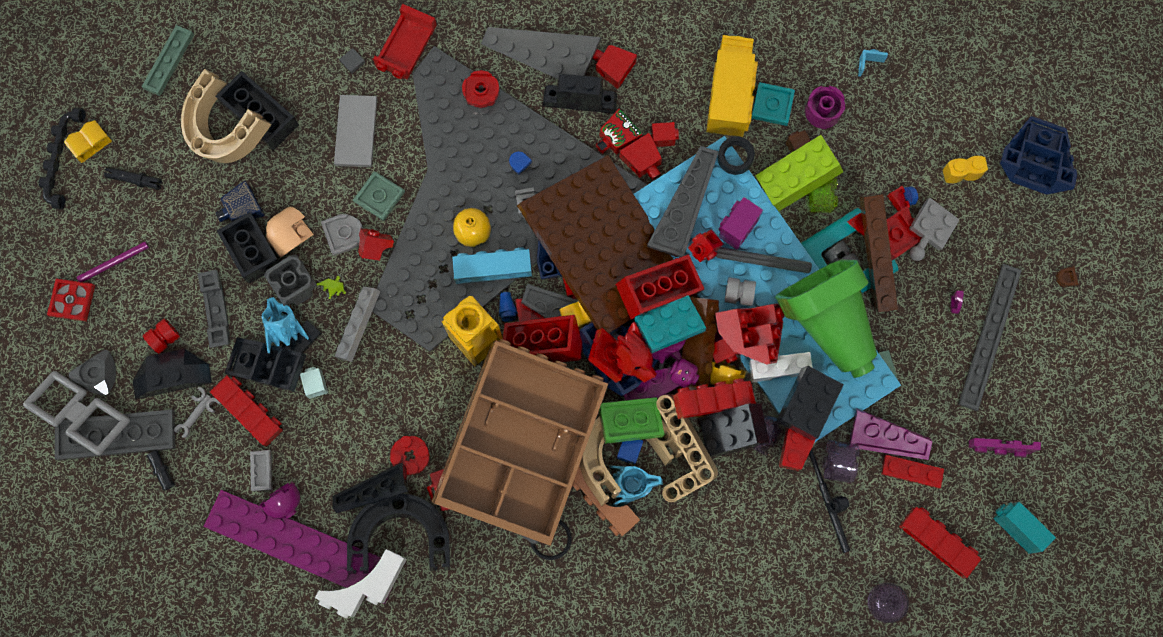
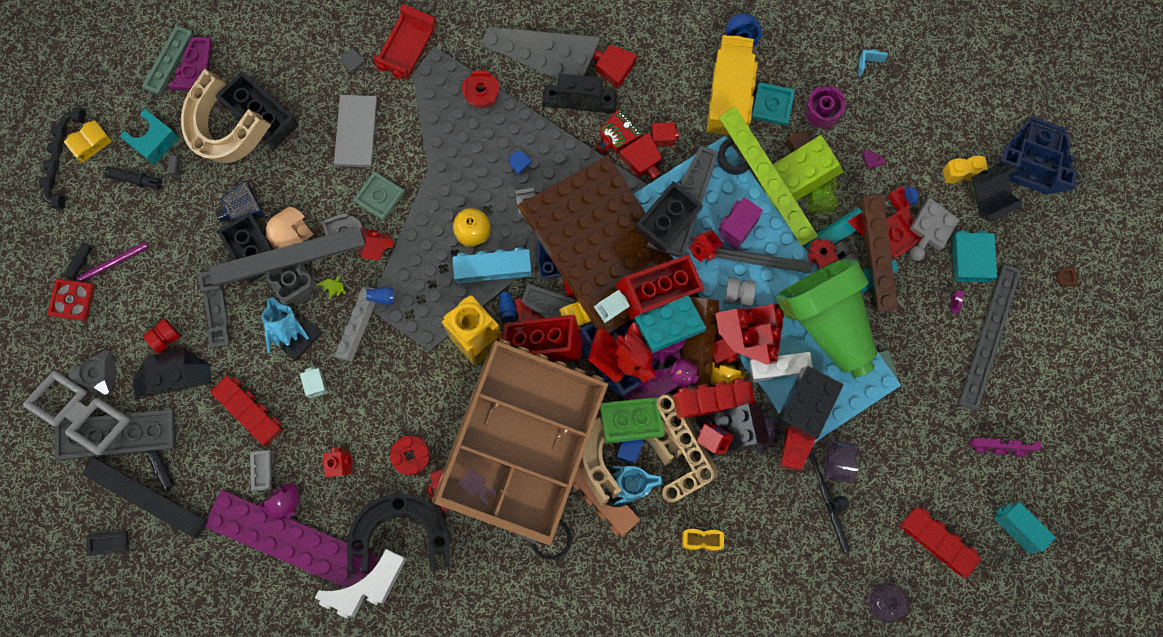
(78, 261): none -> black pin
(107, 543): none -> black tile
(144, 497): none -> black beam
(154, 142): none -> teal piece
(175, 167): none -> dark grey tile
(194, 62): none -> magenta wing
(205, 402): light grey bar -> none
(275, 369): black slope -> none
(287, 256): none -> dark grey tile
(337, 462): none -> red brick
(381, 295): none -> blue cone
(381, 486): black wing -> none
(474, 483): none -> plate
(612, 306): none -> light aqua brick
(668, 217): none -> black brick
(709, 540): none -> yellow brick
(714, 438): none -> brick
(744, 26): none -> blue cylinder
(768, 176): none -> lime plate
(829, 253): none -> red brick
(872, 159): none -> magenta tile
(886, 437): magenta wing -> none
(912, 471): red plate -> none
(974, 256): none -> teal brick
(994, 191): none -> black panel

